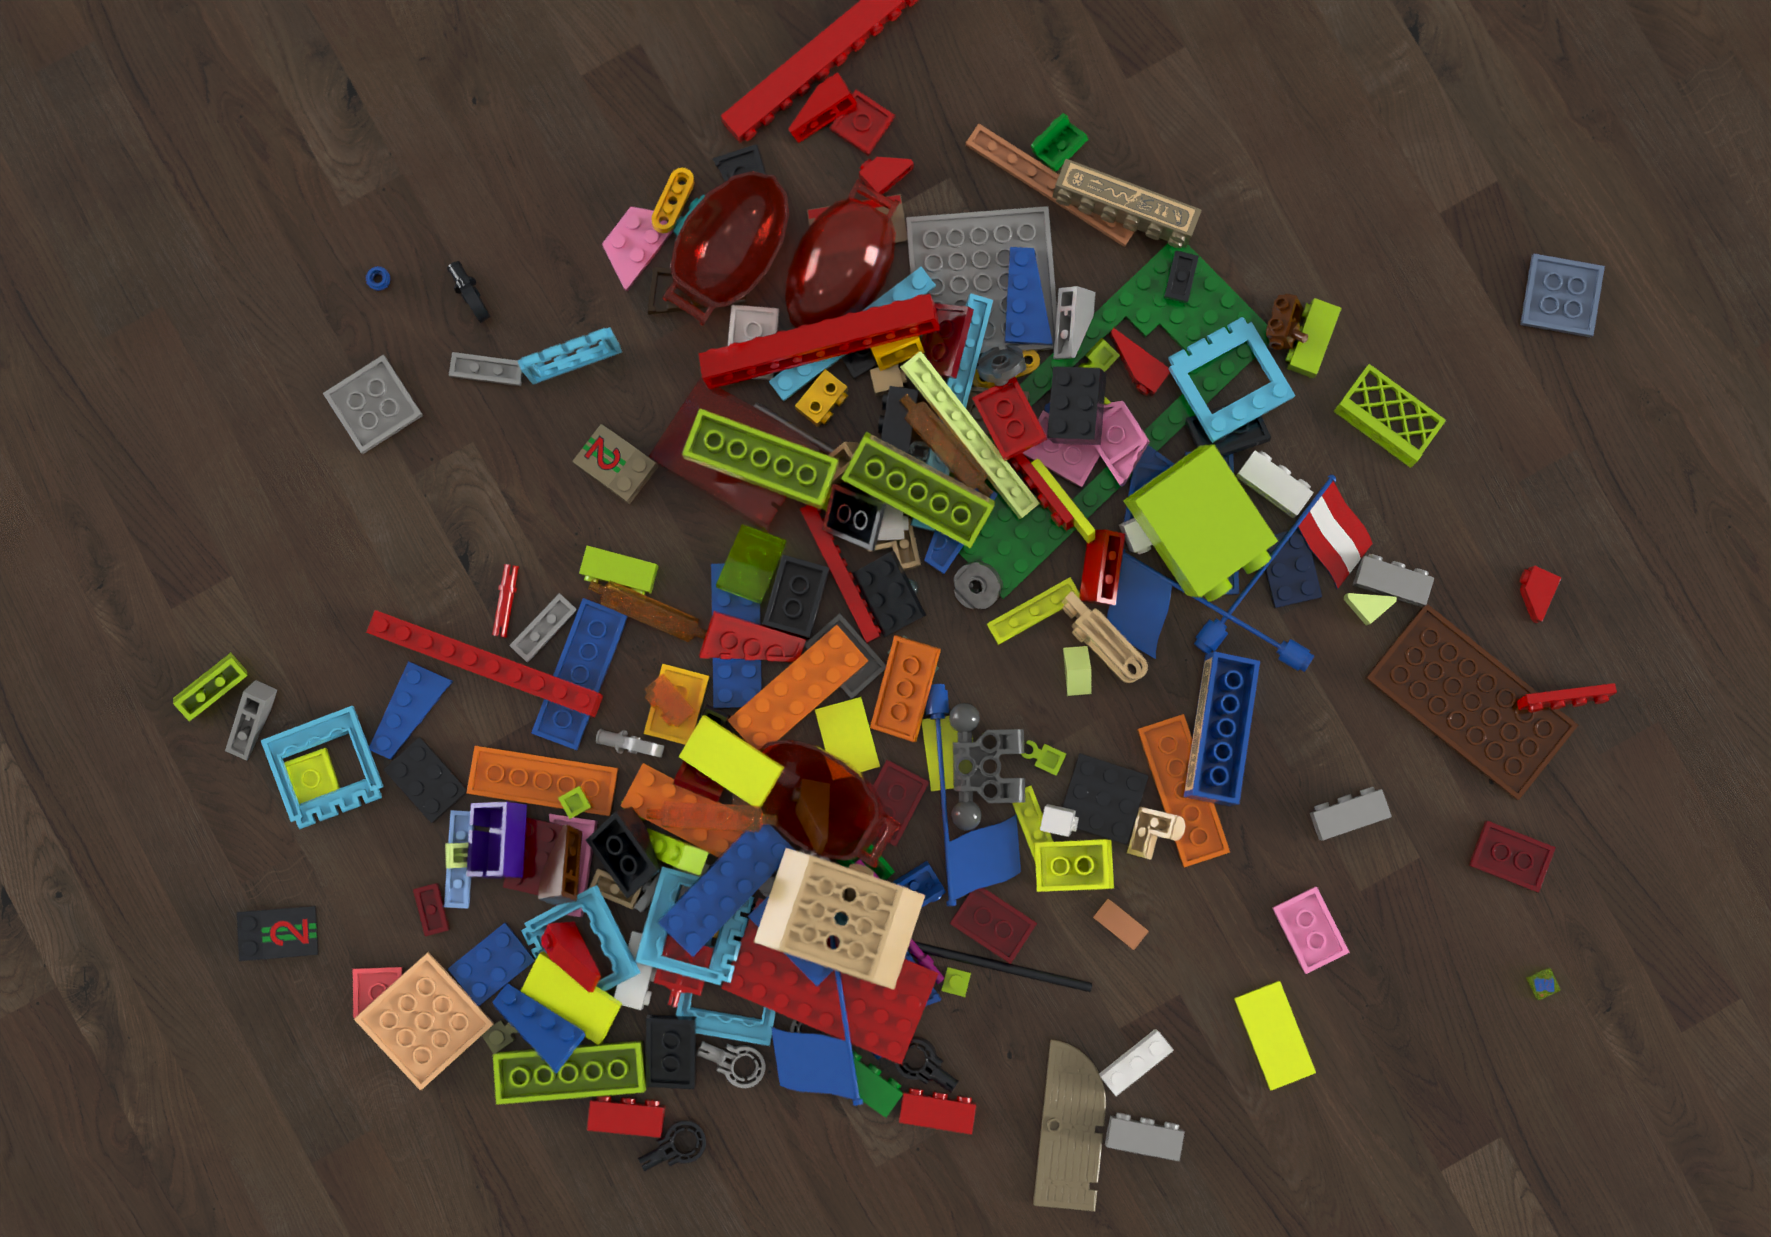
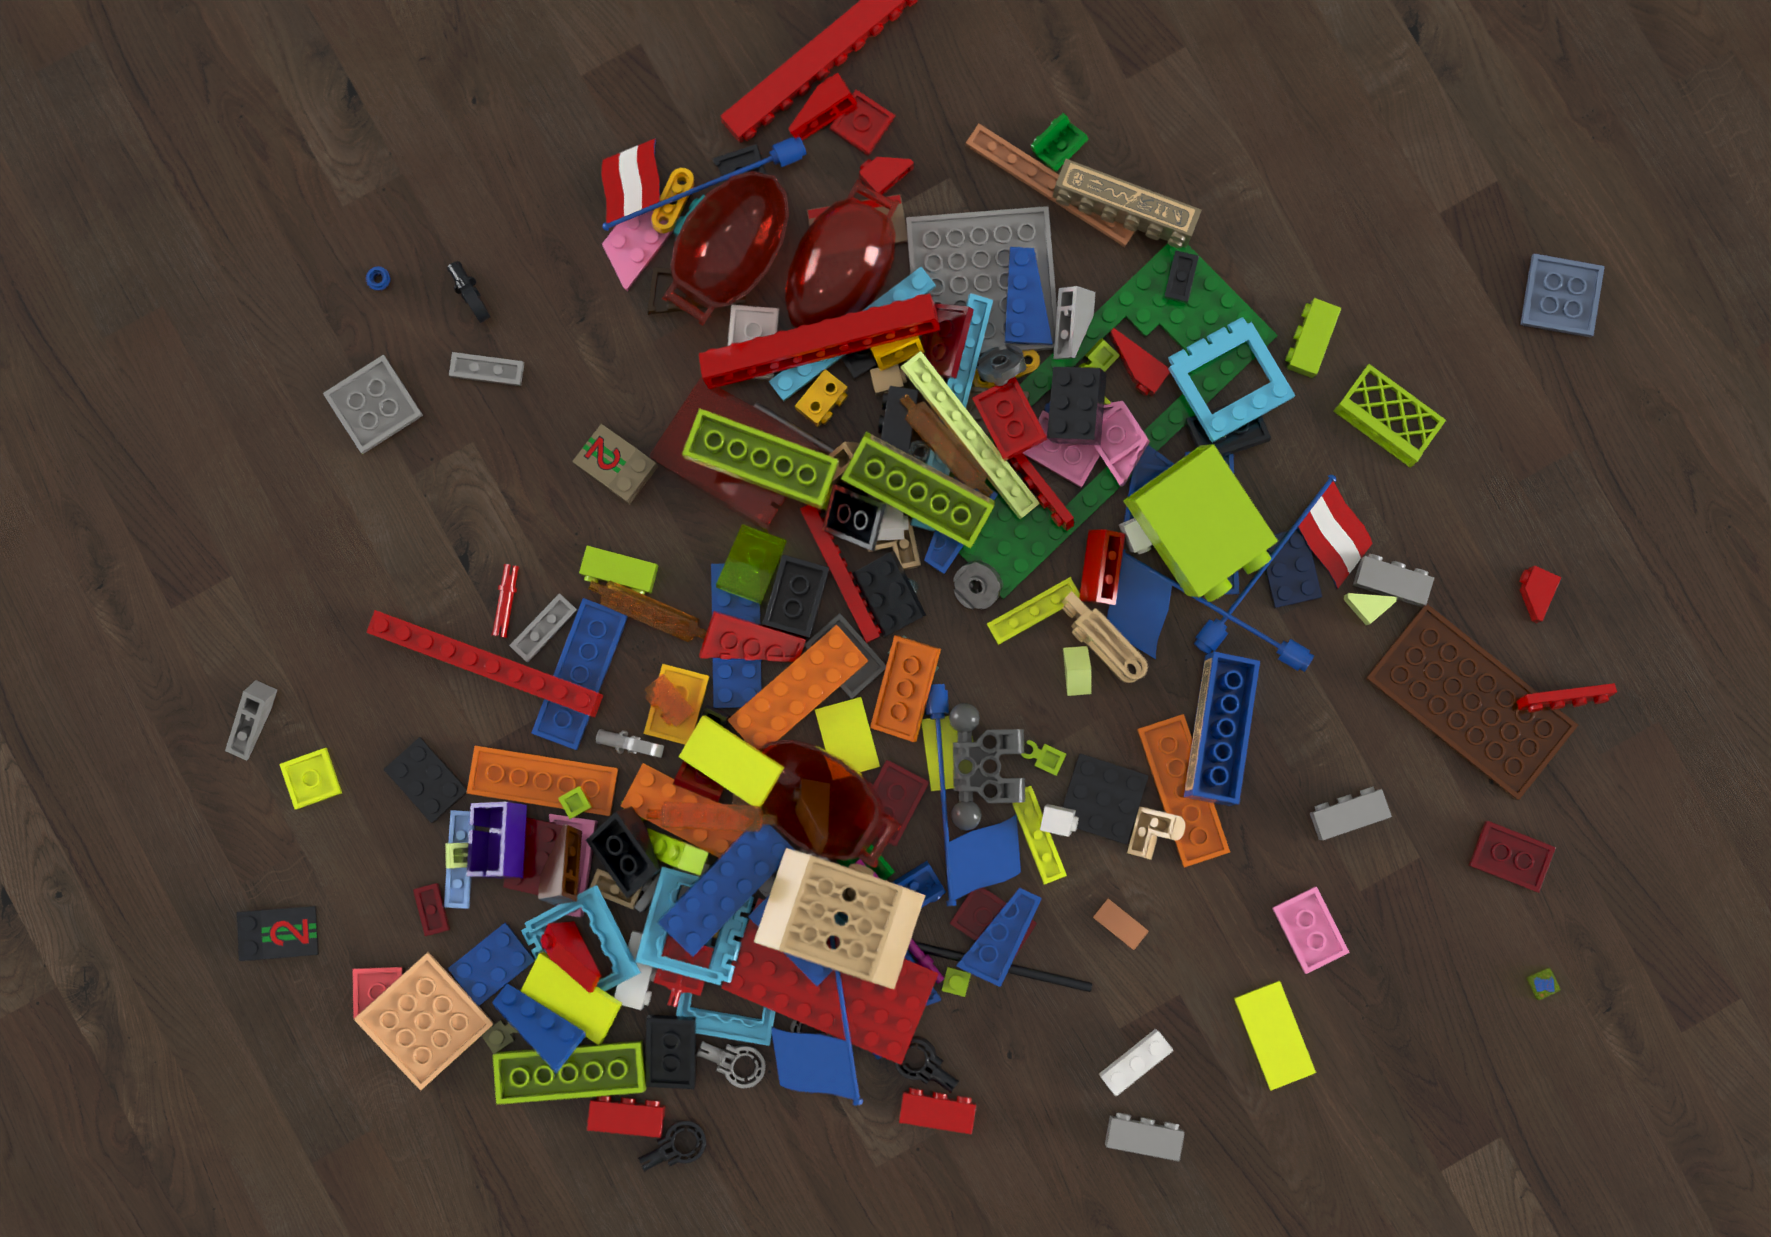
(209, 687): lime brick -> none
(309, 736): medium azure hinge -> none
(410, 703): blue wing -> none
(562, 364): medium azure hinge -> none
(634, 183): none -> flag
(875, 1089): green brick -> none
(998, 944): none -> blue wing
(1068, 1140): dark tan door -> none
(1074, 865): neon yellow slope -> none
(1080, 521): neon yellow tile -> none
(1275, 483): white brick -> none
(1285, 324): reddish brown brick -> none

